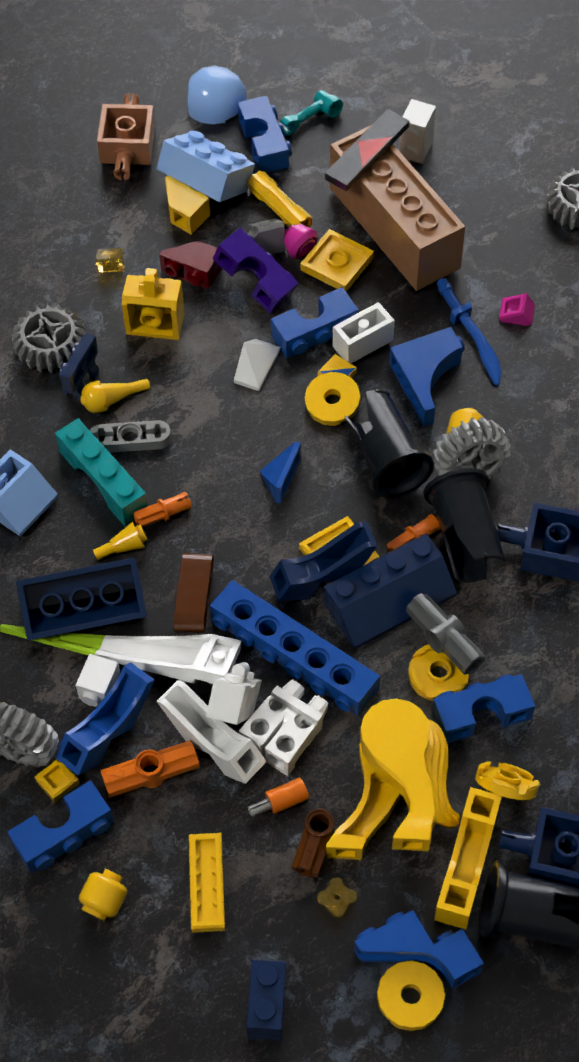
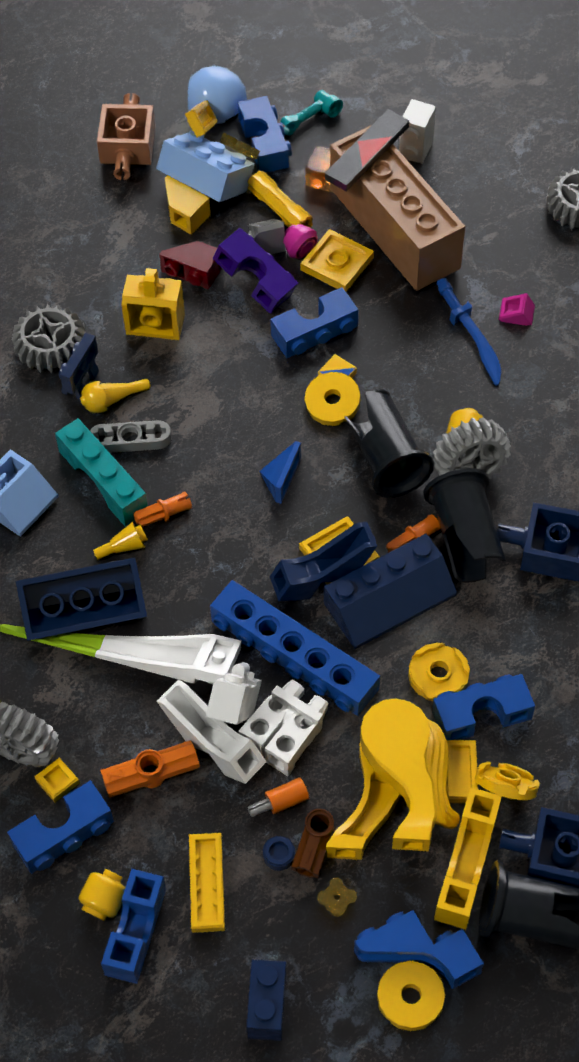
(96, 679): white brick -> none
(110, 260): clear yellow slope -> none
(116, 714): blue arch -> none
(131, 941): none -> blue arch
(193, 592): reddish brown beam -> none
(201, 118): none -> yellow plate
(239, 146): none -> clear yellow tile
(255, 363): white slope -> none
(278, 853): none -> dark blue tile
(316, 168): none -> clear orange brick
(363, 333): white brick -> none
(421, 364): blue arch -> none
(445, 633): dark grey piece -> none
(461, 769): none -> yellow tile

